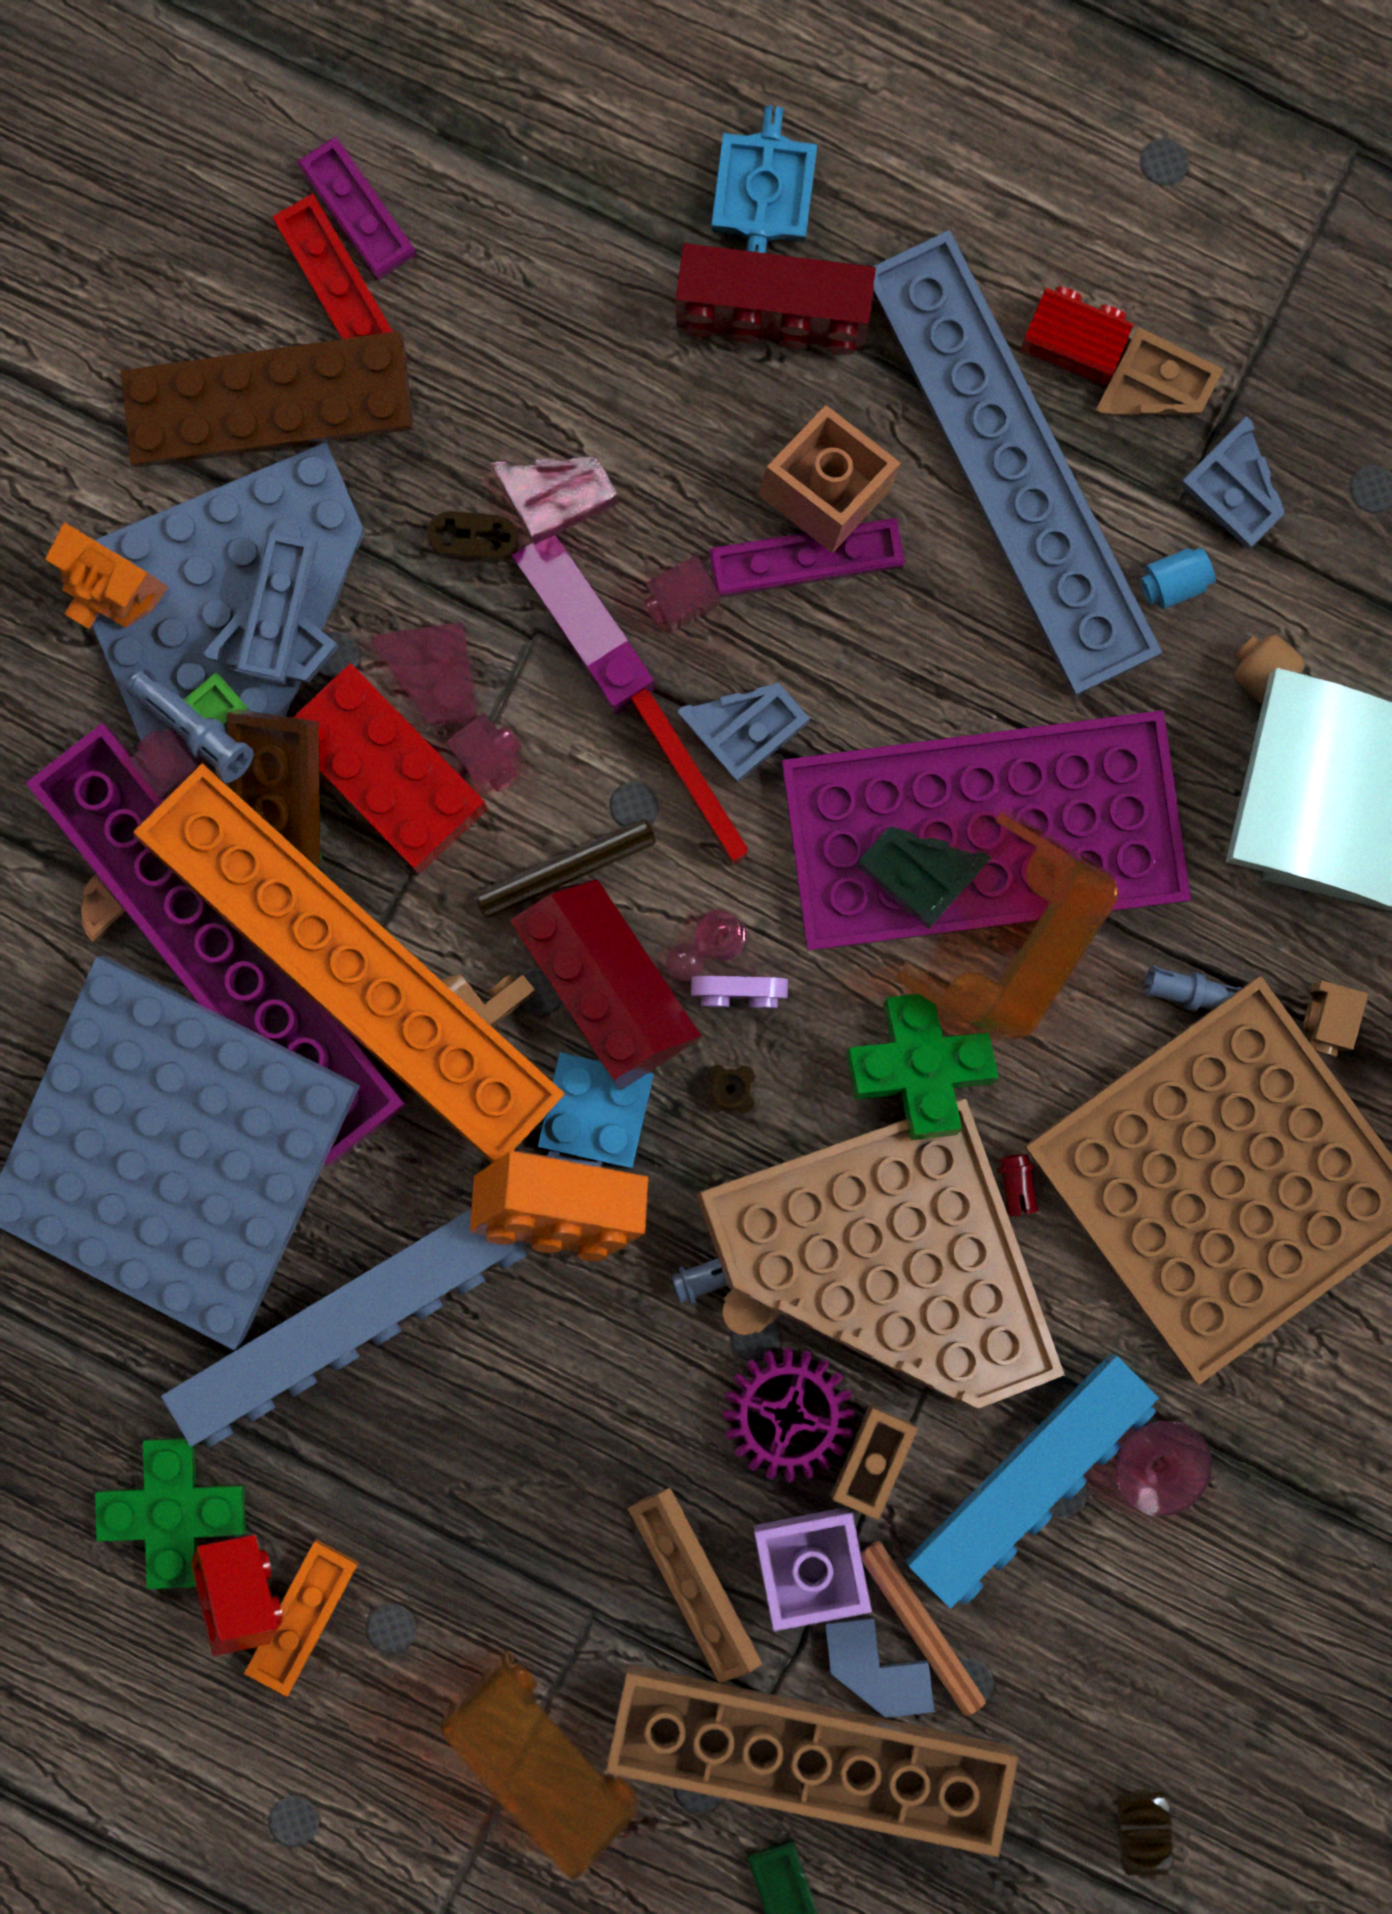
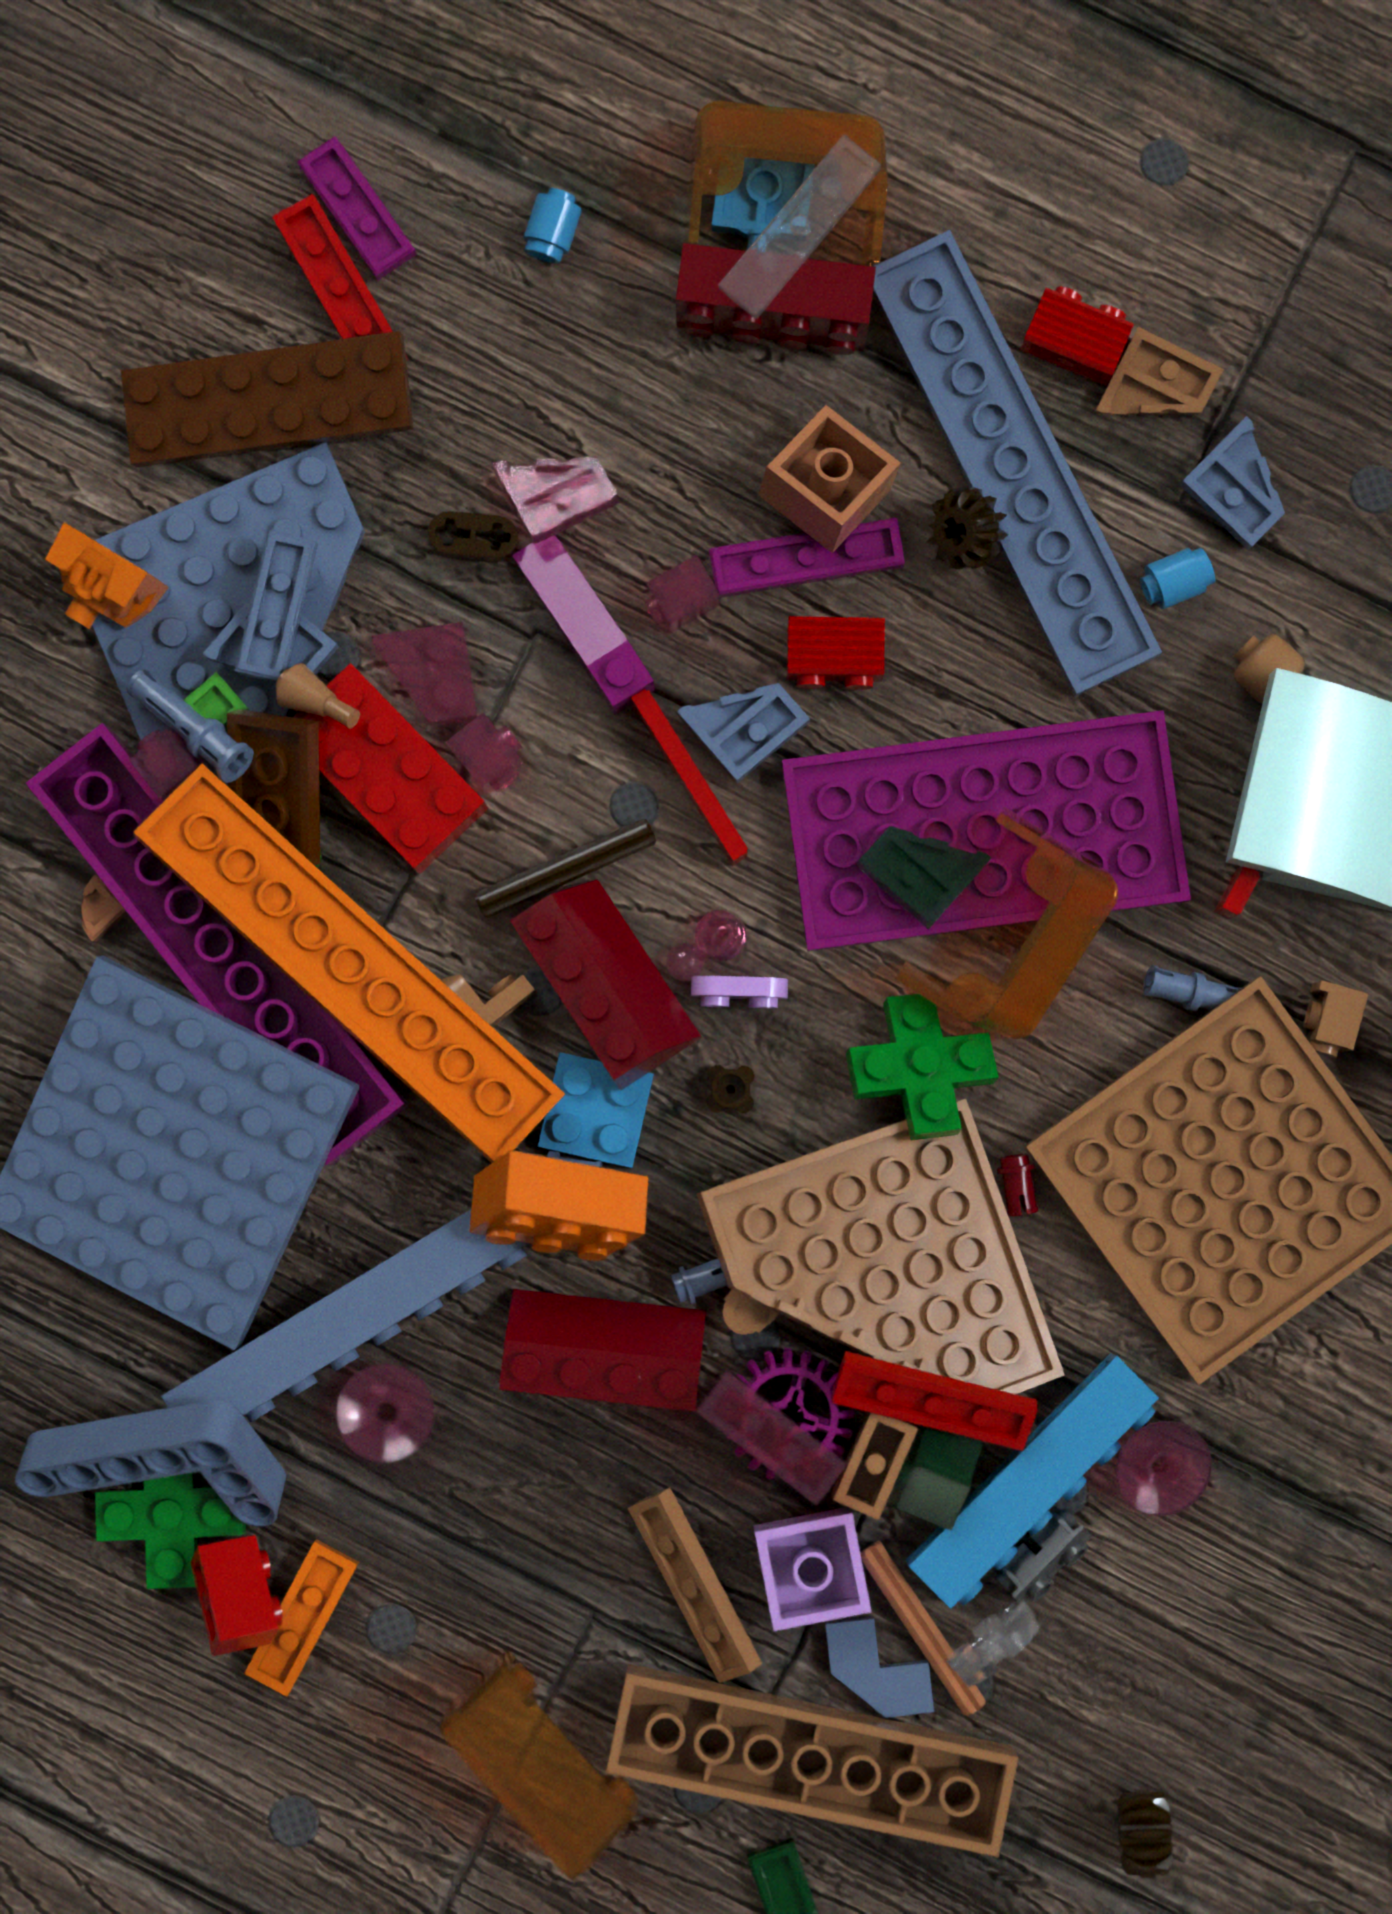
(155, 1445): none -> sand blue beam
(303, 691): none -> medium nougat cone
(364, 1428): none -> clear pink dish
(552, 225): none -> dark azure brick
(603, 1350): none -> dark red slope
(735, 130): none -> clear orange windscreen
(771, 1436): none -> clear pink brick
(800, 226): none -> clear tile
(835, 651): none -> red brick
(934, 1401): none -> red plate
(937, 1476): none -> clear green brick
(966, 528): none -> dark brown gear
(994, 1642): none -> clear plate
(1035, 1572): none -> dark grey hinge
(1237, 892): none -> red tile

